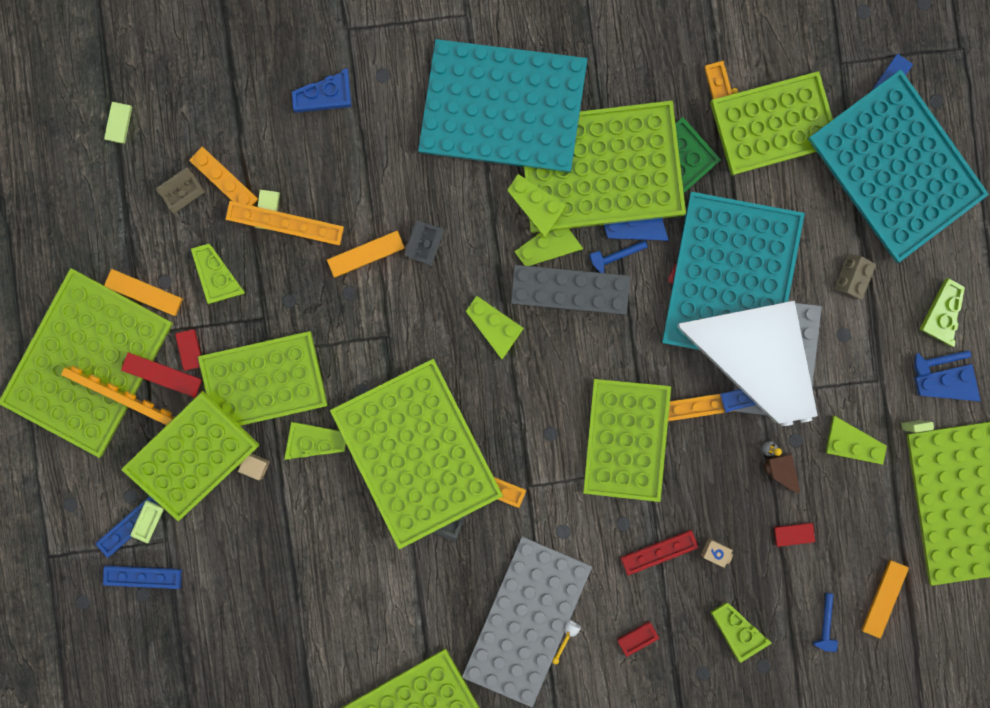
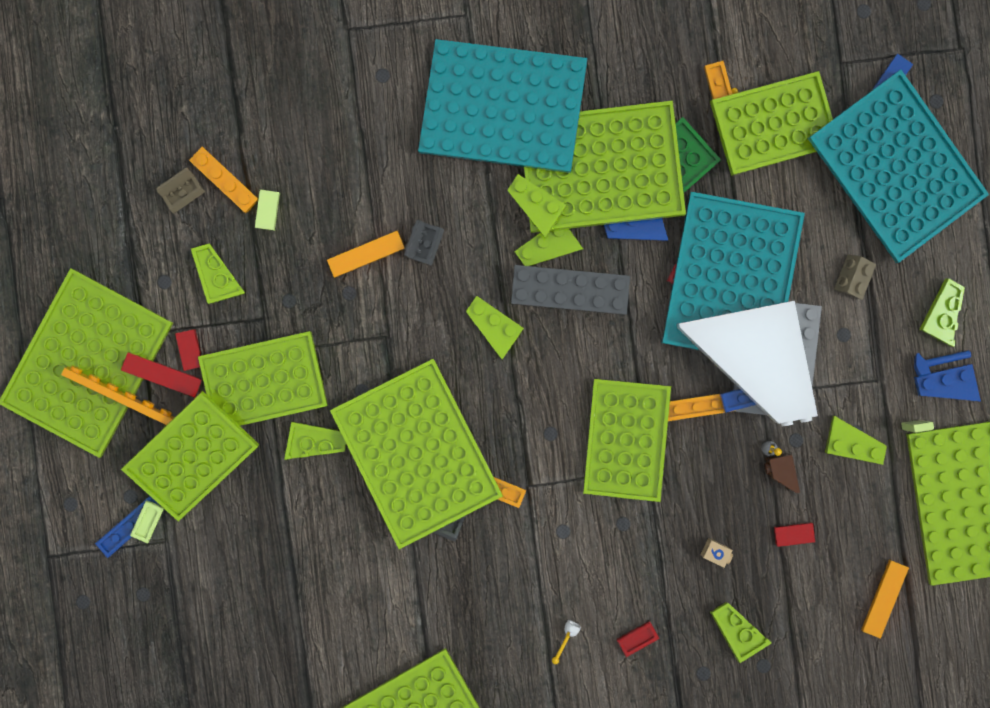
(118, 122): yellowish green tile -> none
(142, 577): blue tile -> none
(143, 292): light orange tile -> none
(254, 466): tan brick -> none
(284, 223): light orange plate -> none
(324, 95): blue wing -> none
(527, 621): light grey plate -> none
(598, 261): blue piece -> none
(659, 552): red tile -> none
(826, 643): blue piece -> none

